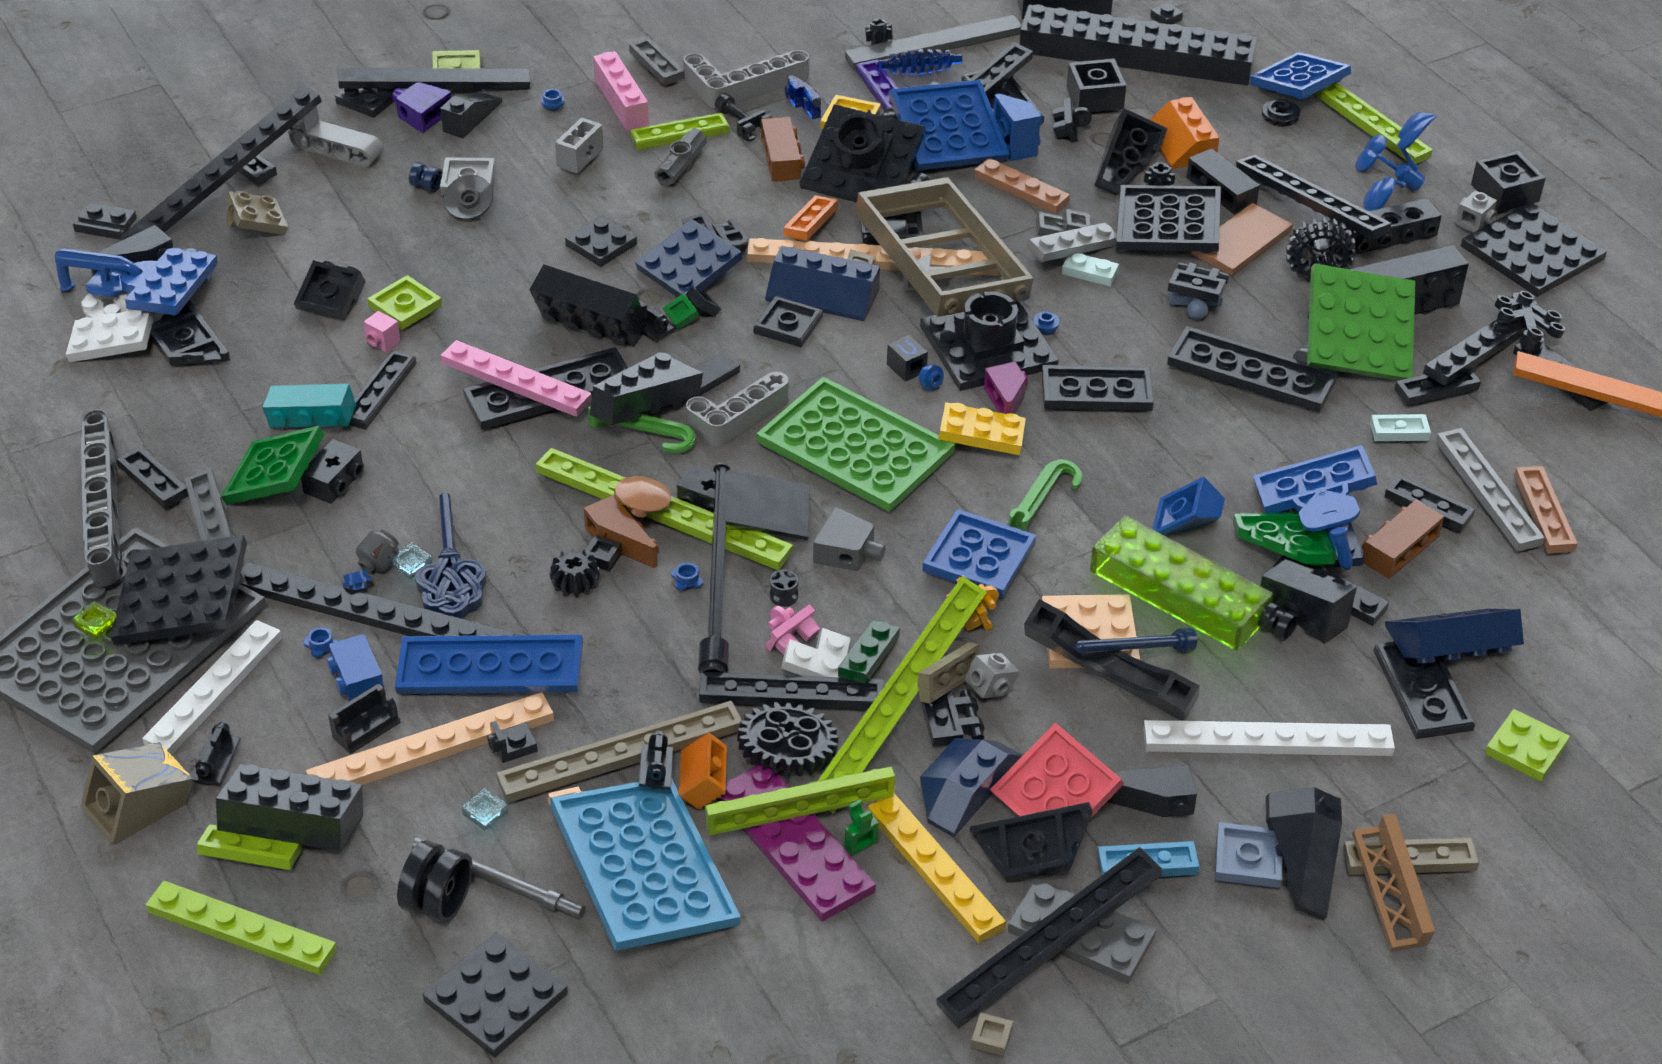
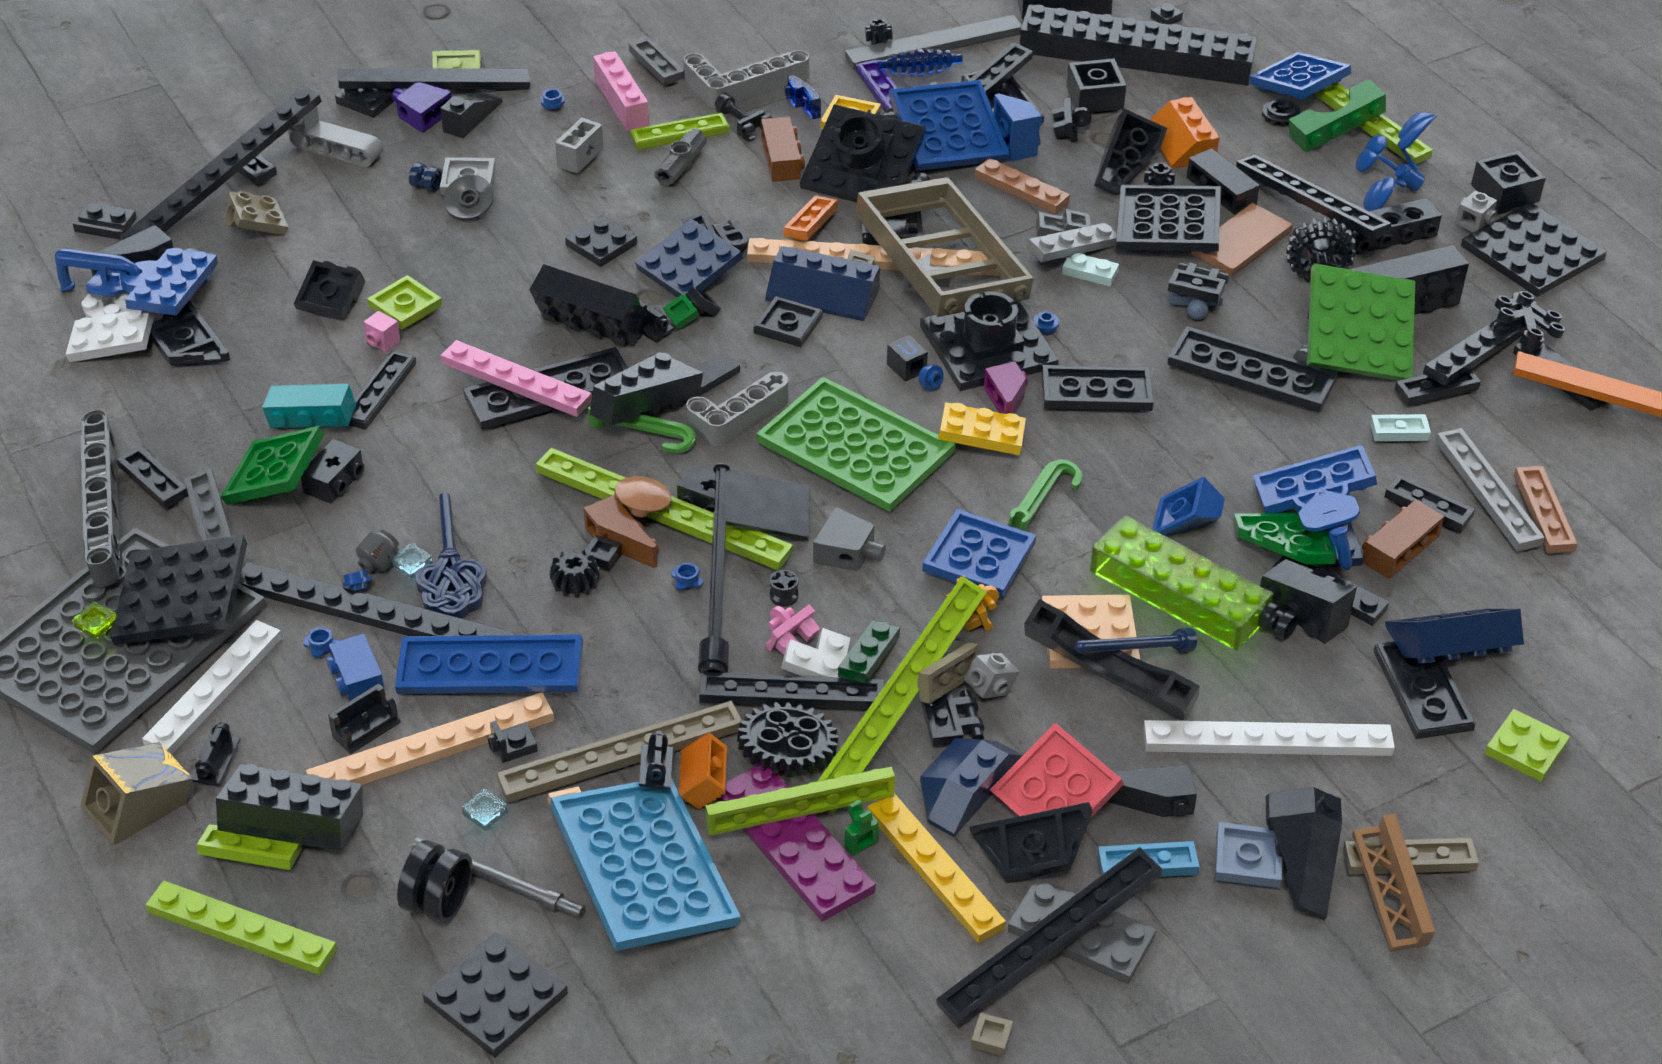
(1316, 128): none -> green arch

